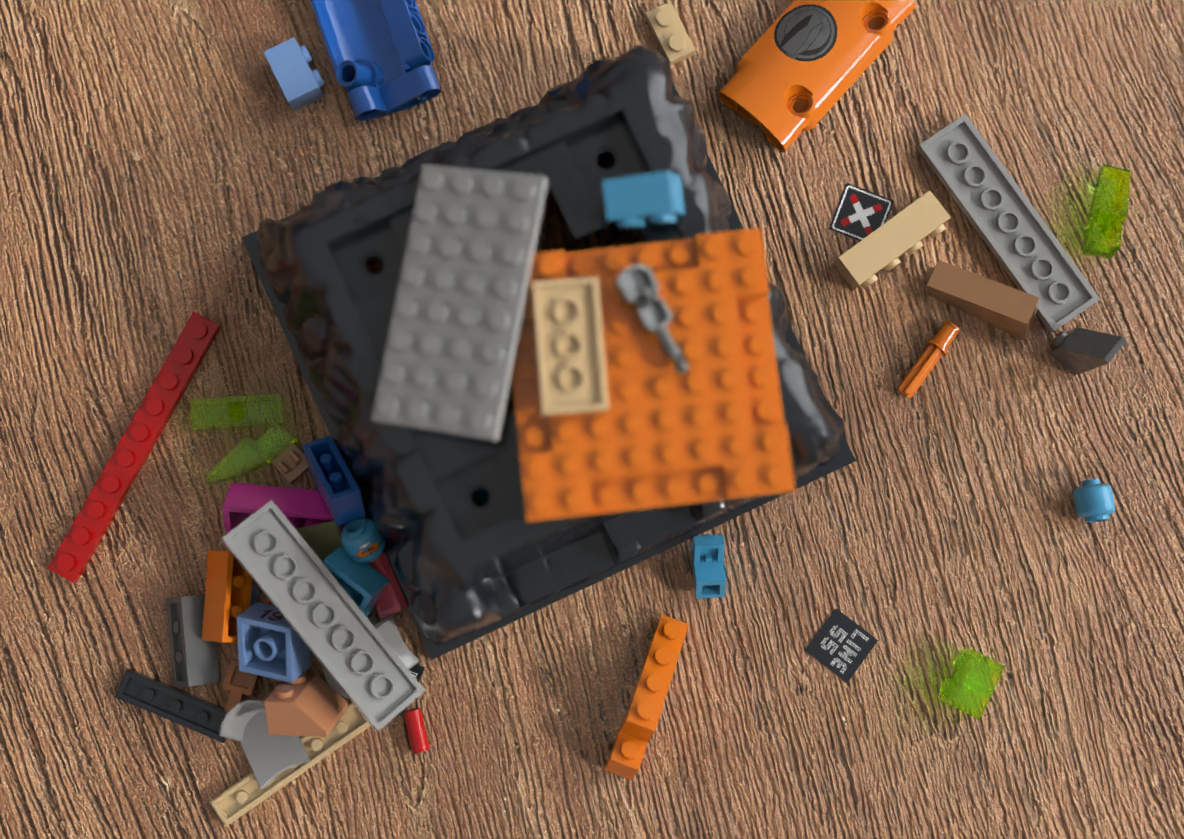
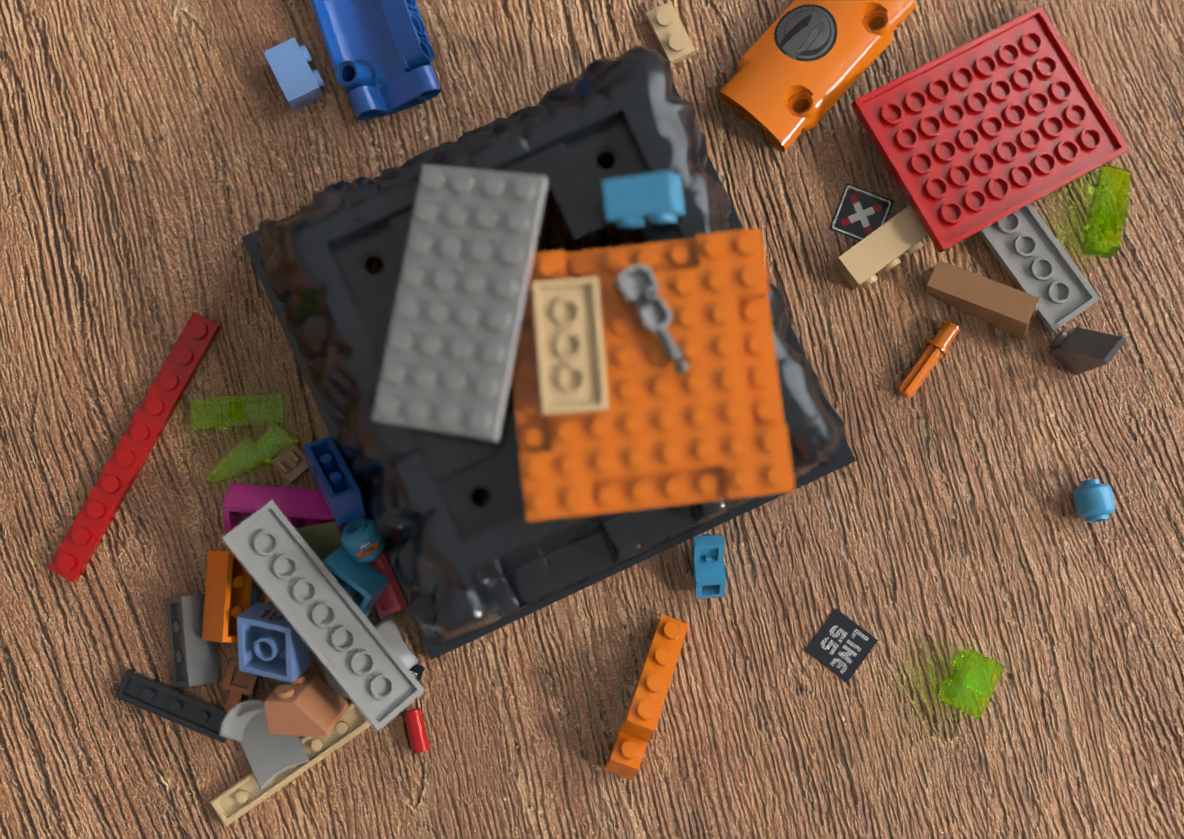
(989, 128): none -> red plate

